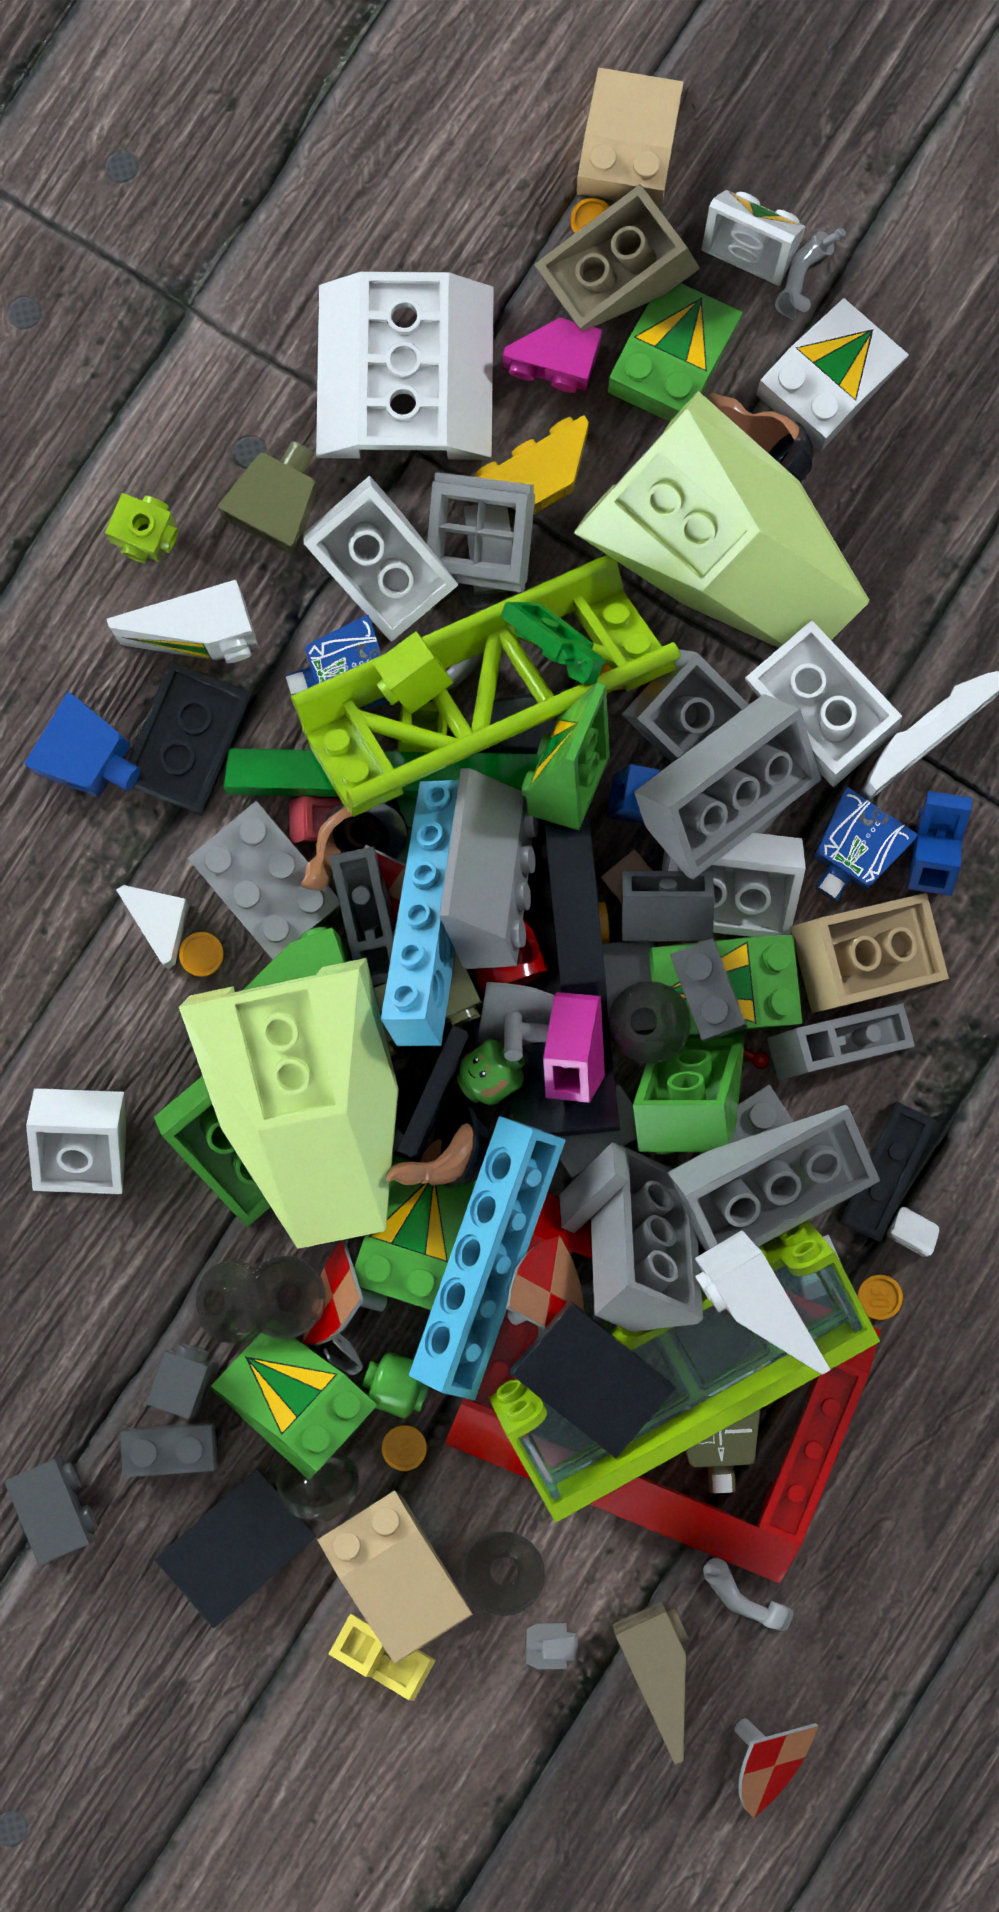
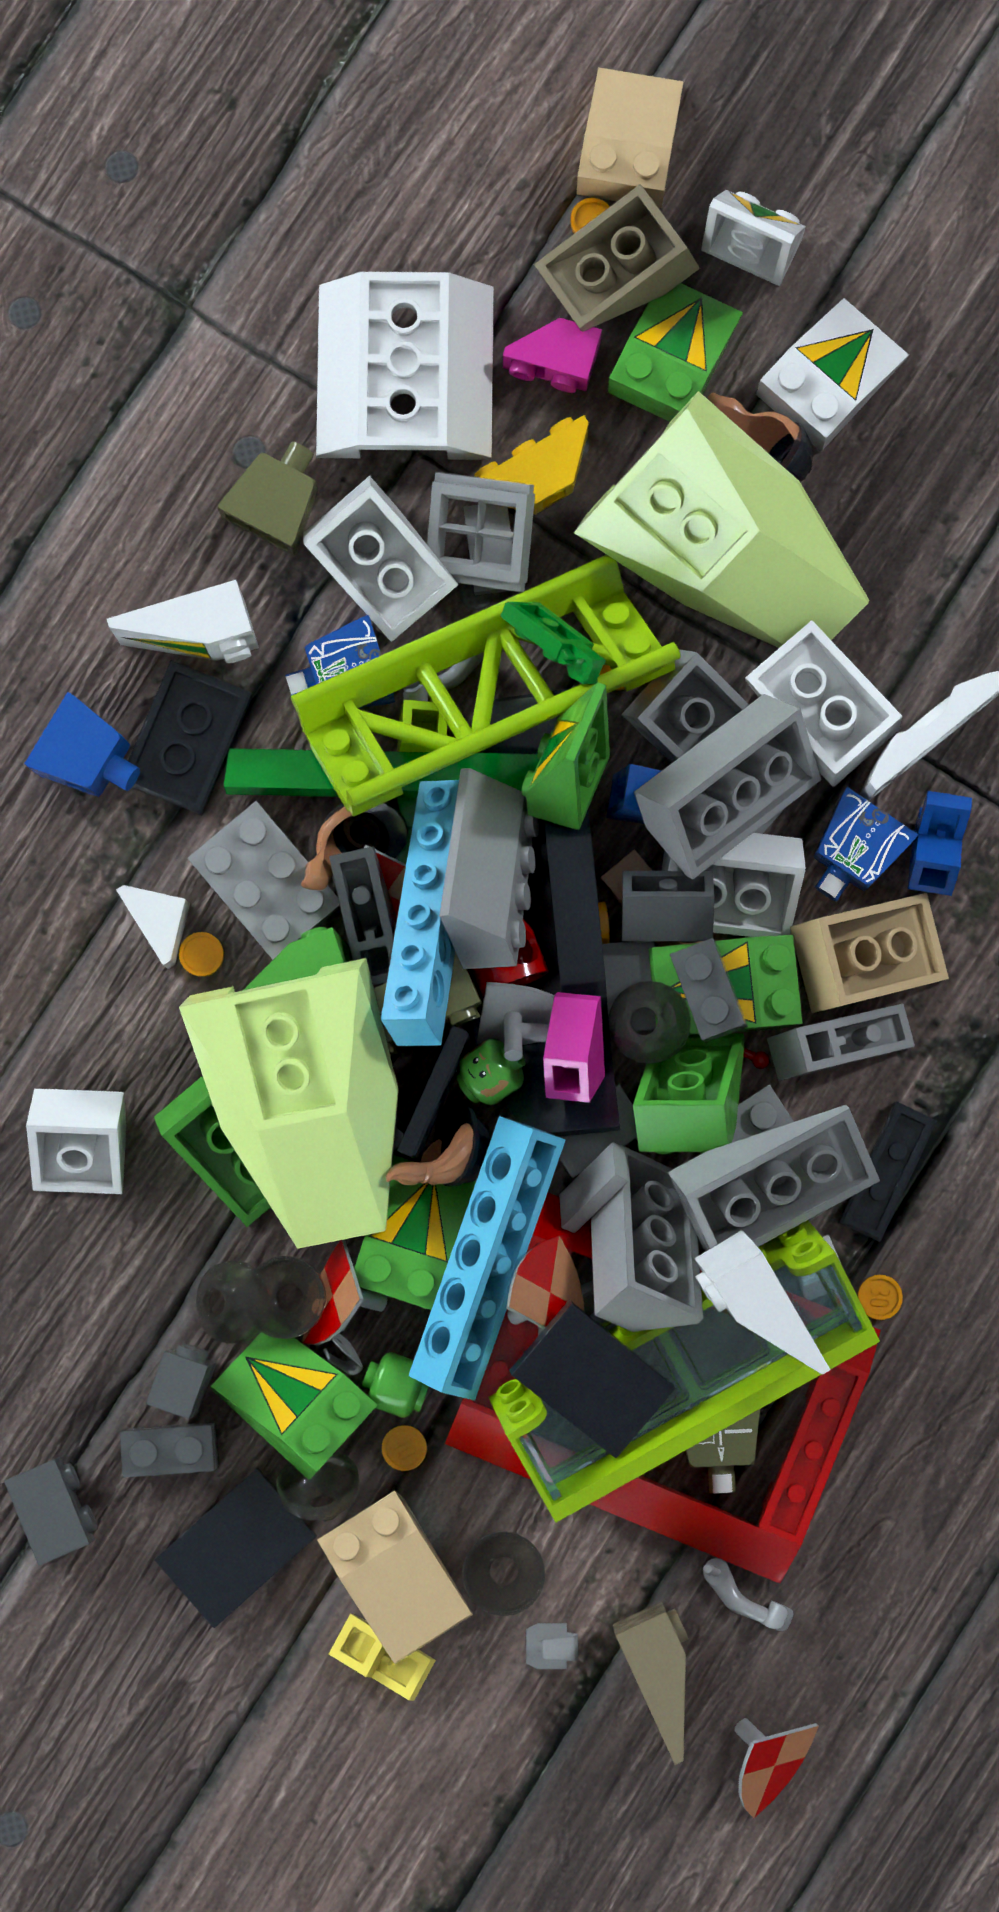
(135, 515): lime brick -> none
(308, 816): coral slope -> none
(411, 674): lime brick -> none
(815, 249): light grey piece -> none
(913, 1232): white slope -> none

